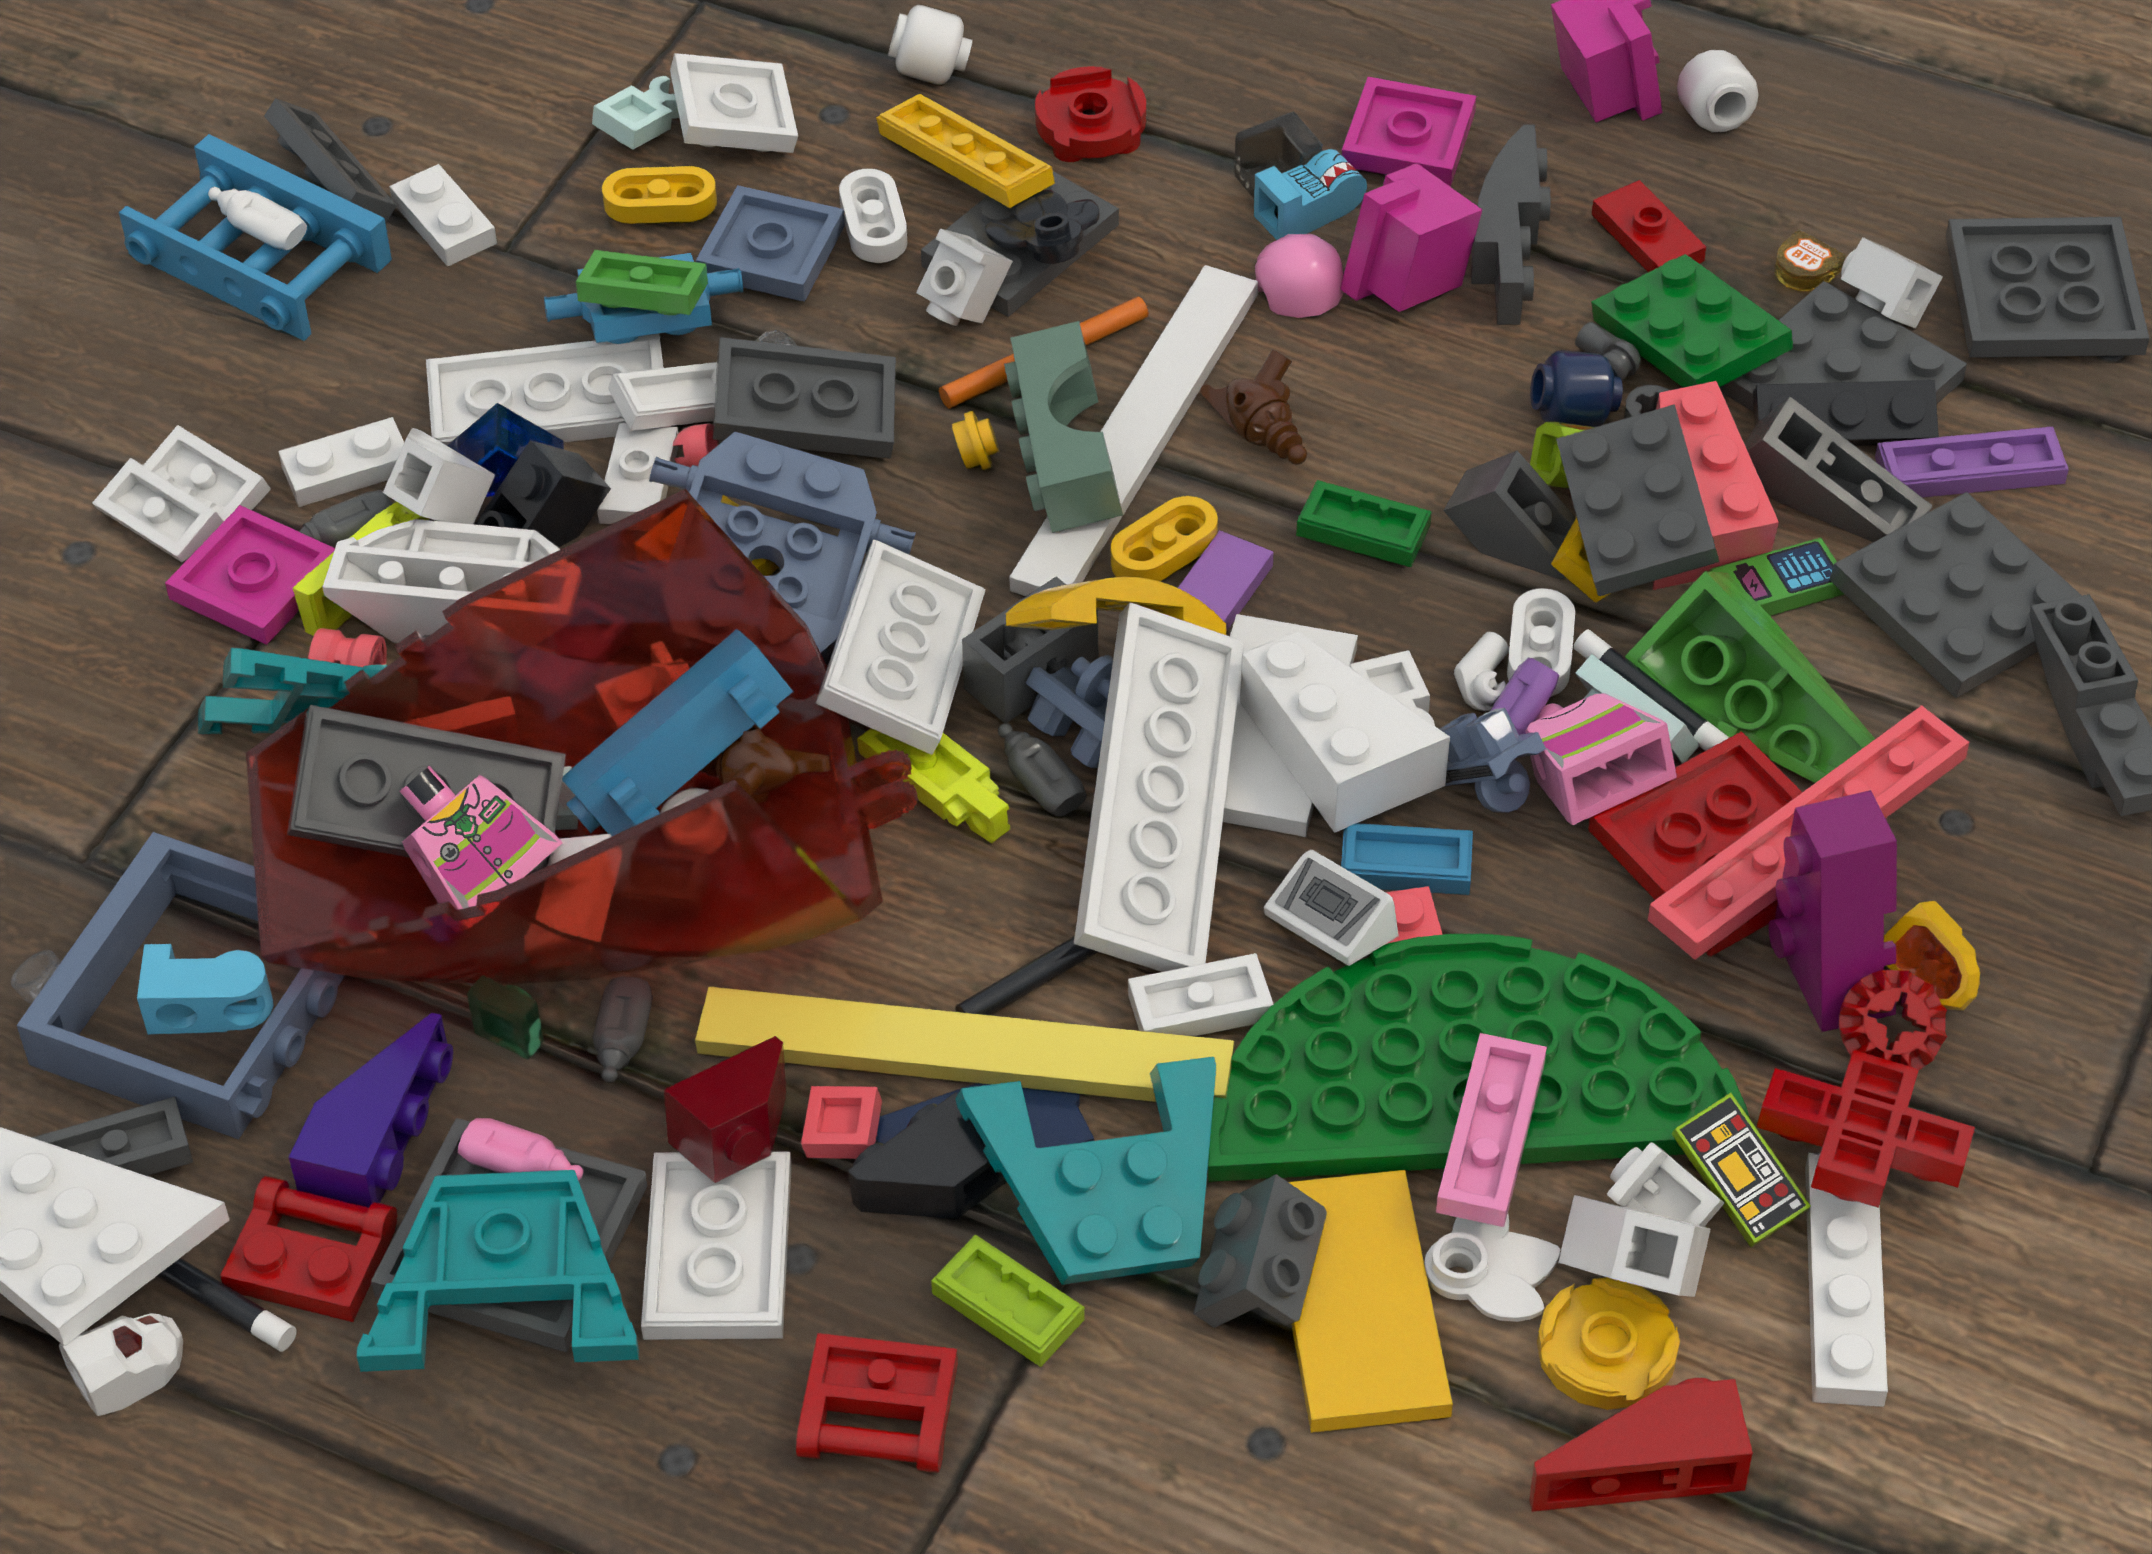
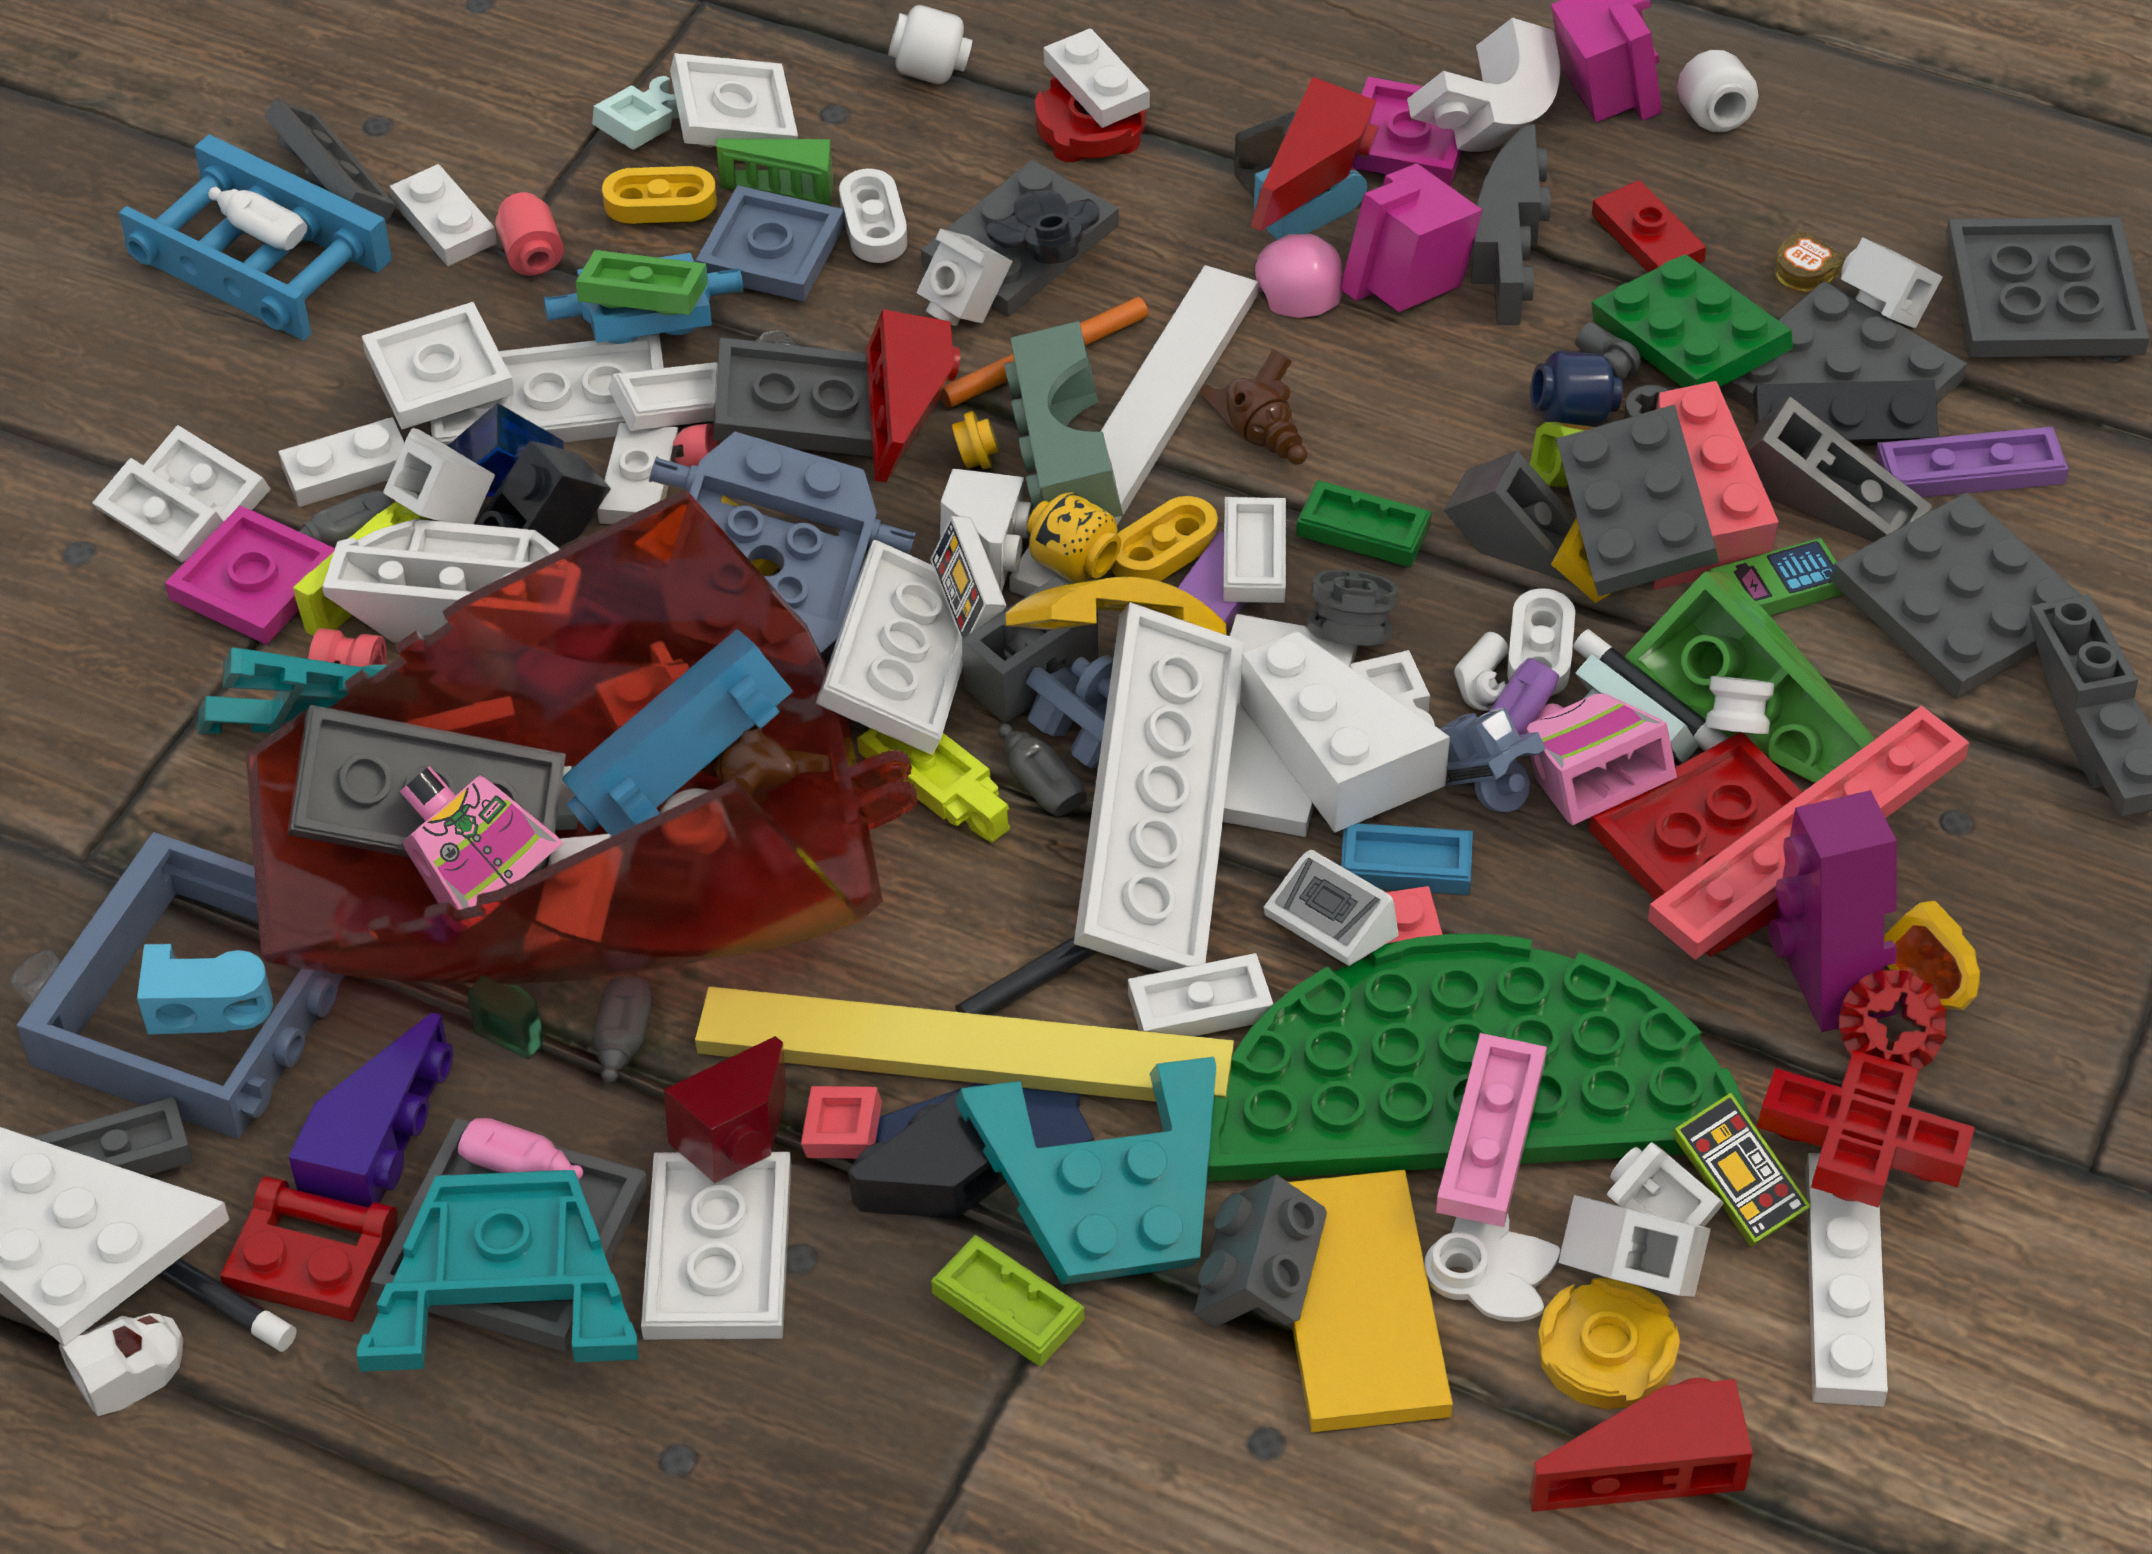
(437, 365): none -> white plate
(528, 234): none -> coral brick
(804, 162): none -> bright green slope
(881, 1382): red plate -> none
(906, 373): none -> red slope
(965, 150): yellow tile -> none
(966, 576): none -> tile
(997, 511): none -> white slope
(1073, 537): none -> yellow head
(1096, 77): none -> white plate
(1254, 550): none -> white tile
(1317, 150): none -> red slope
(1352, 607): none -> dark grey wheel
(1517, 88): none -> white arch
(1739, 705): none -> white wheel

